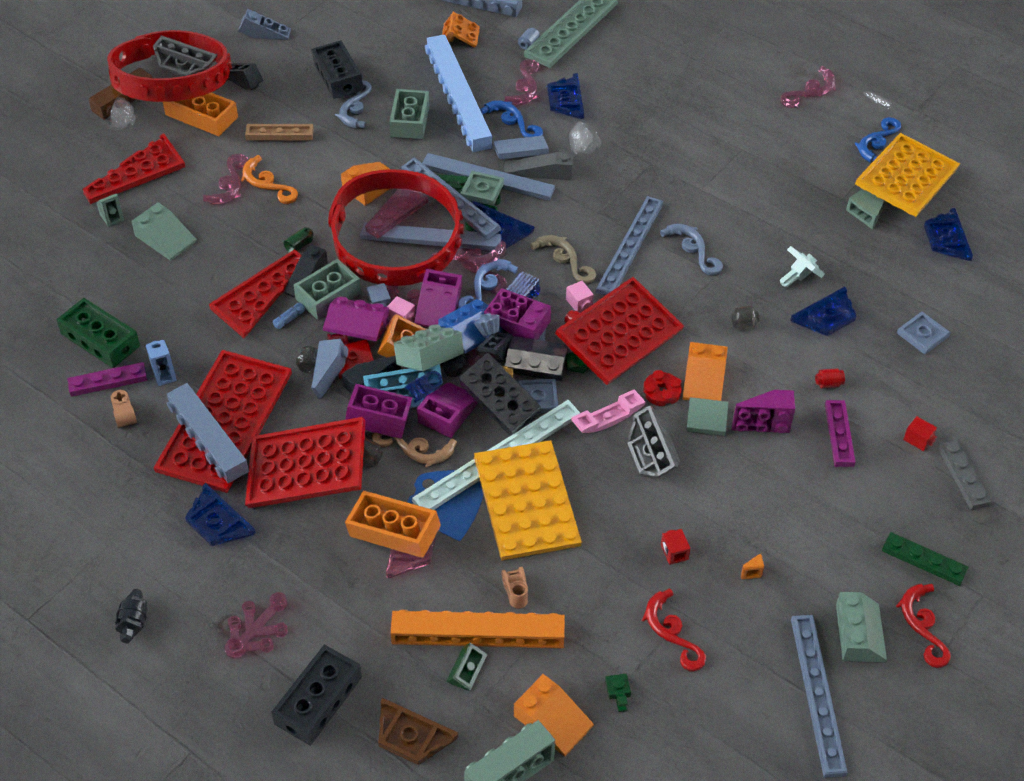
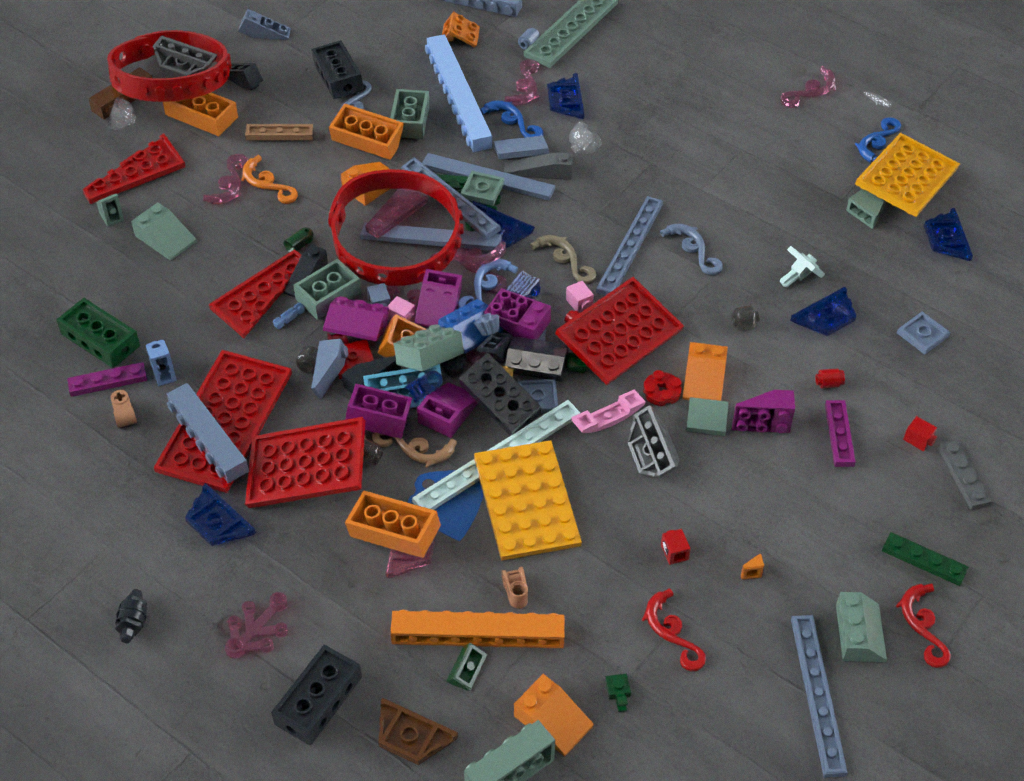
(366, 131): none -> orange slope

